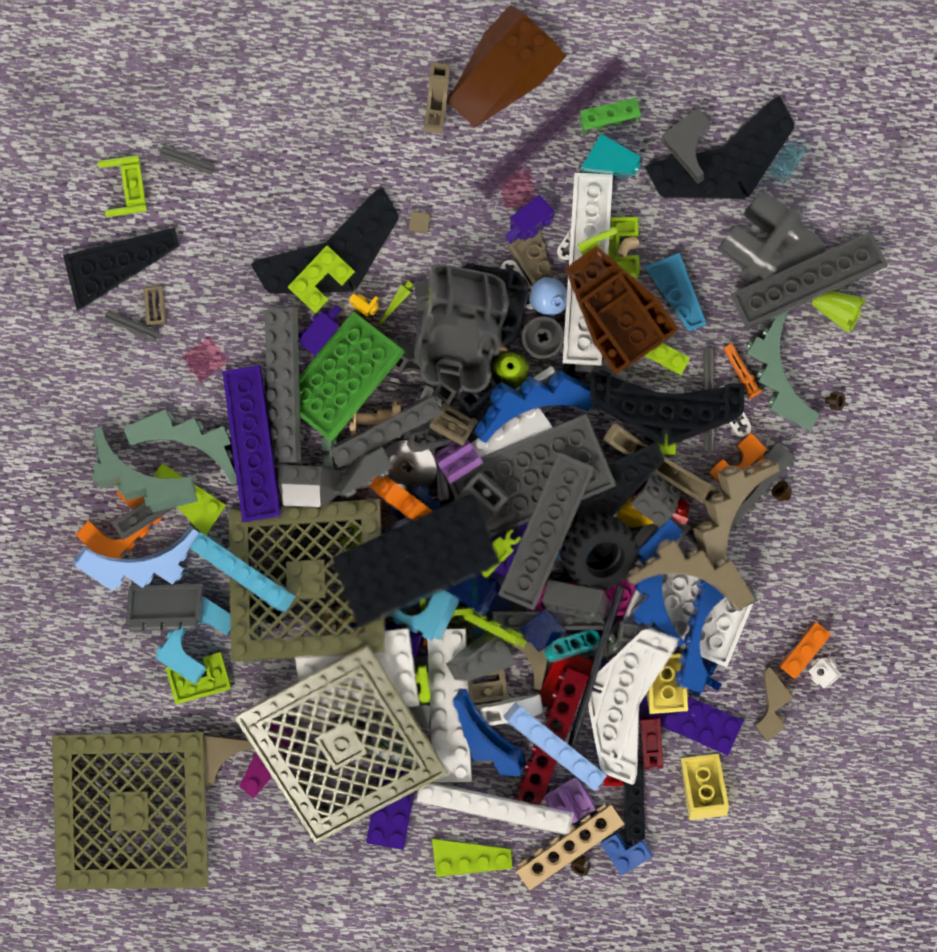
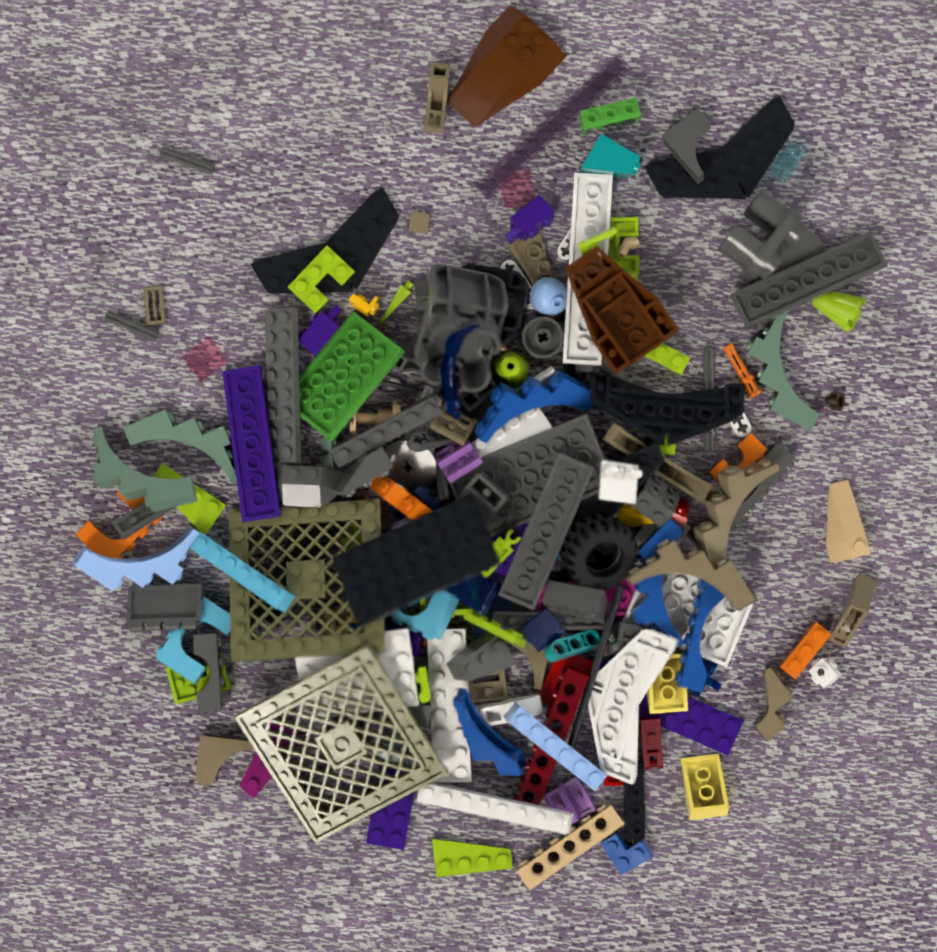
(105, 267): black wing -> none
(130, 810): olive plate -> none
(132, 185): lime plate -> none
(207, 646): none -> dark grey arch
(452, 347): none -> clear blue animal
(581, 866): dark brown tile -> none
(619, 482): none -> white hinge
(676, 286): dark azure wing -> none
(782, 491): dark brown tile -> none
(844, 526): none -> tan wedge
(854, 610): none -> dark tan arch

